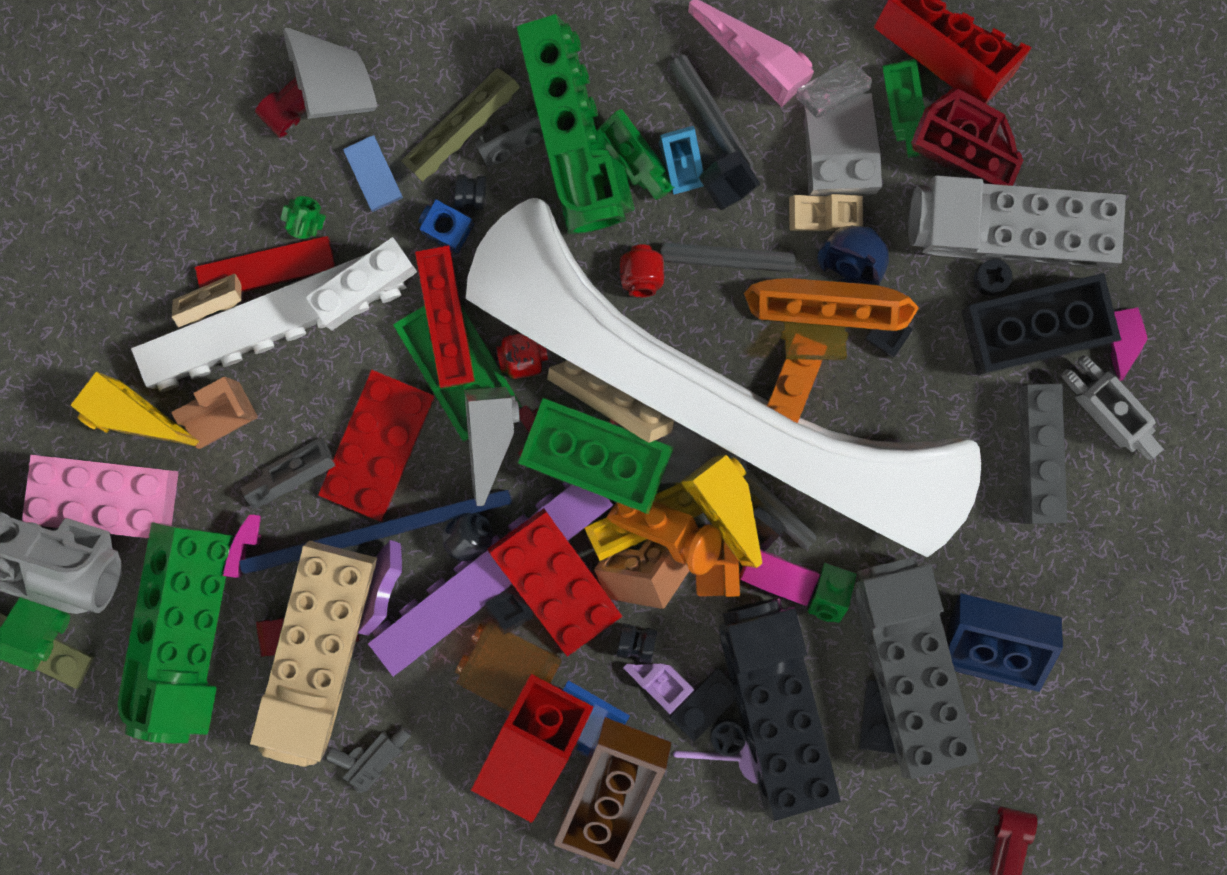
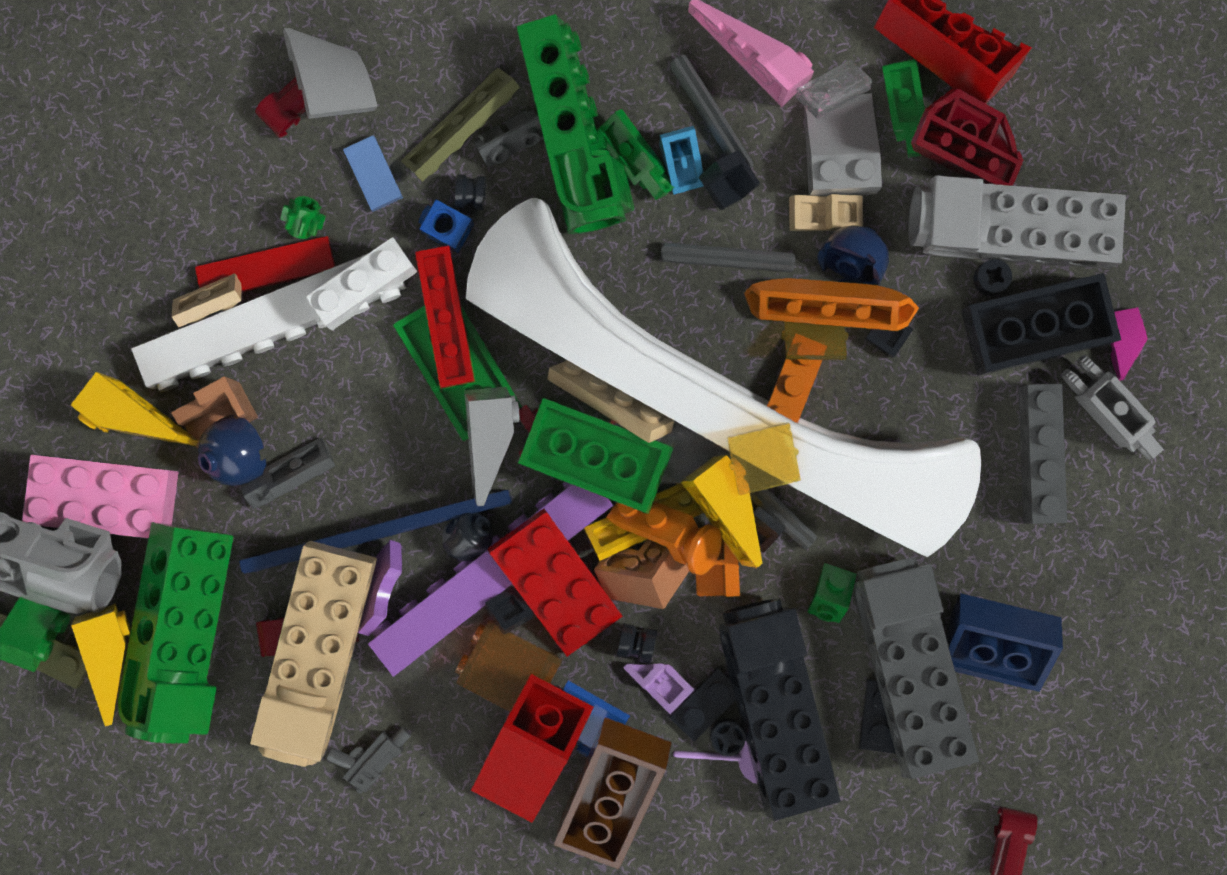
(102, 647): none -> yellow slope
(231, 451): none -> dark blue cylinder
(246, 535): dark pink slope -> none
(376, 445): red plate -> none
(521, 356): red head -> none
(641, 271): red head -> none
(763, 458): none -> clear yellow piece
(781, 578): dark pink slope -> none

